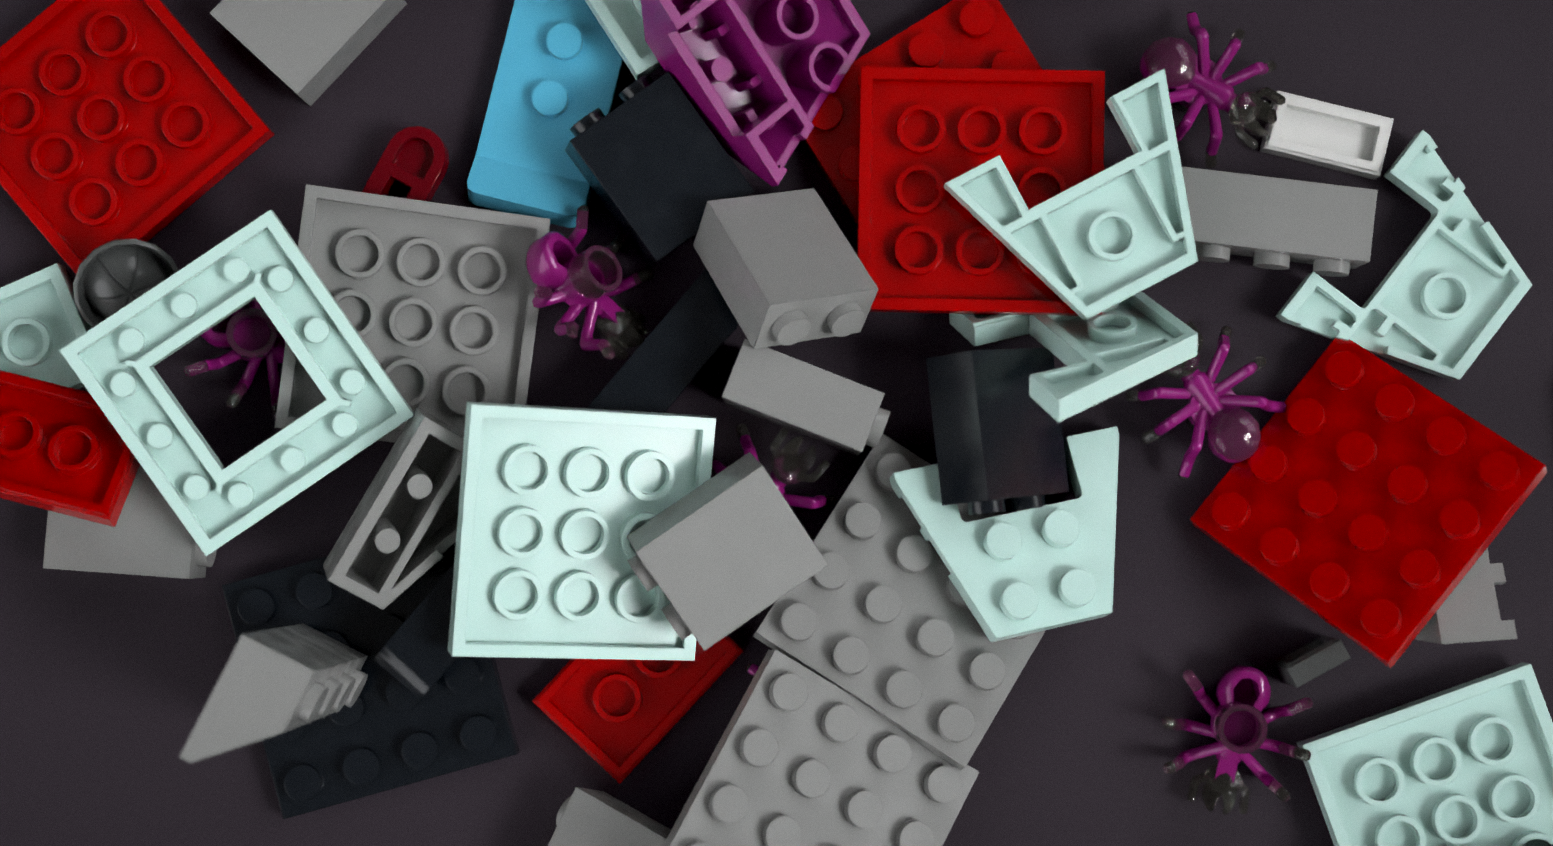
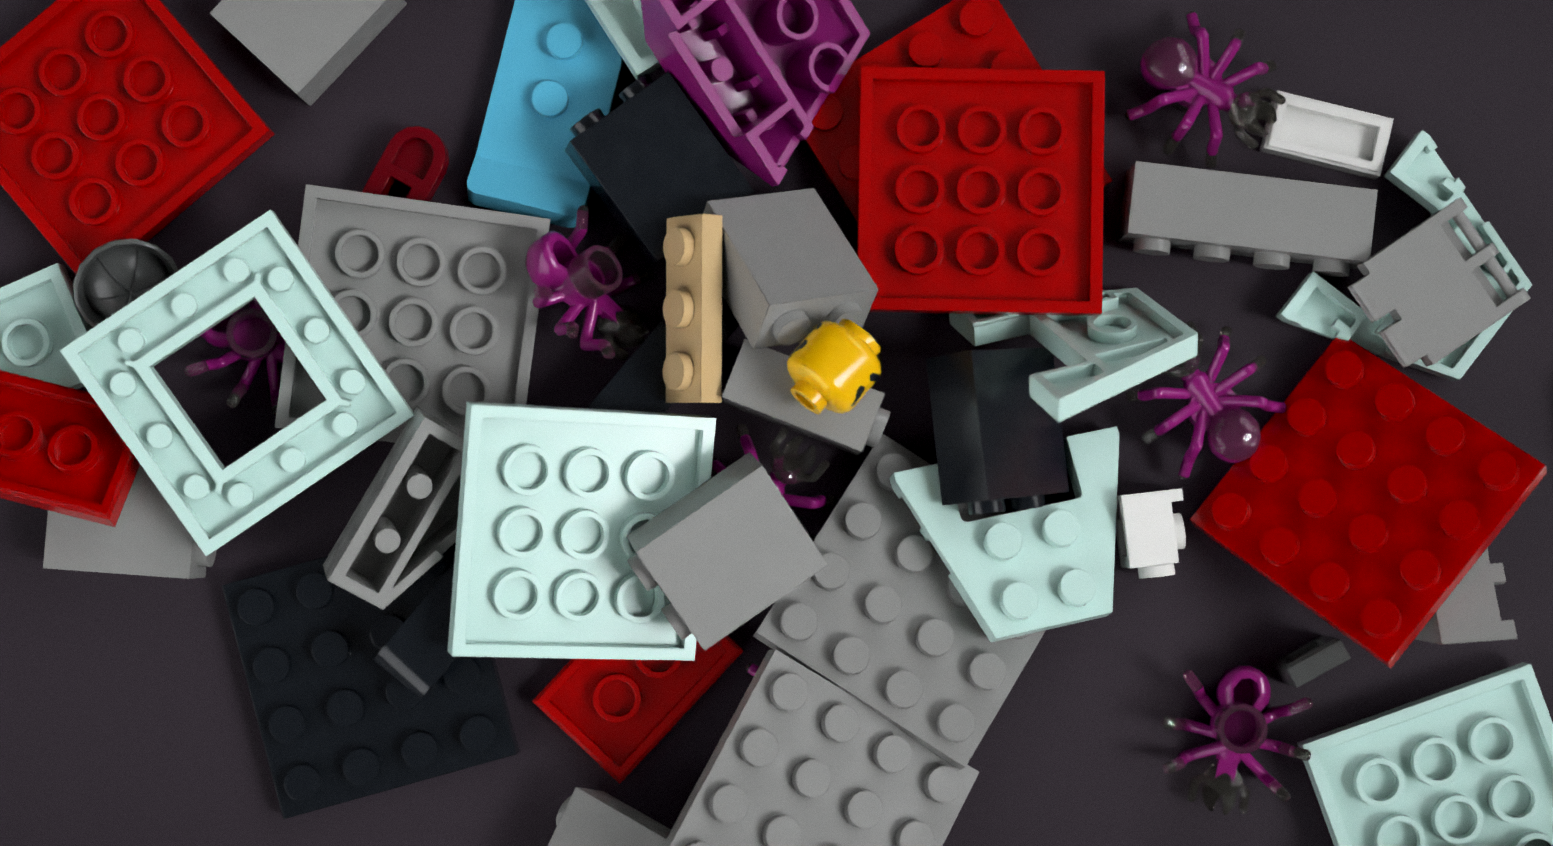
(275, 685): light grey slope -> none
(693, 309): none -> tan plate
(834, 367): none -> yellow head
(1107, 231): light aqua wing -> none
(1150, 532): none -> white brick
(1434, 288): none -> light grey plate

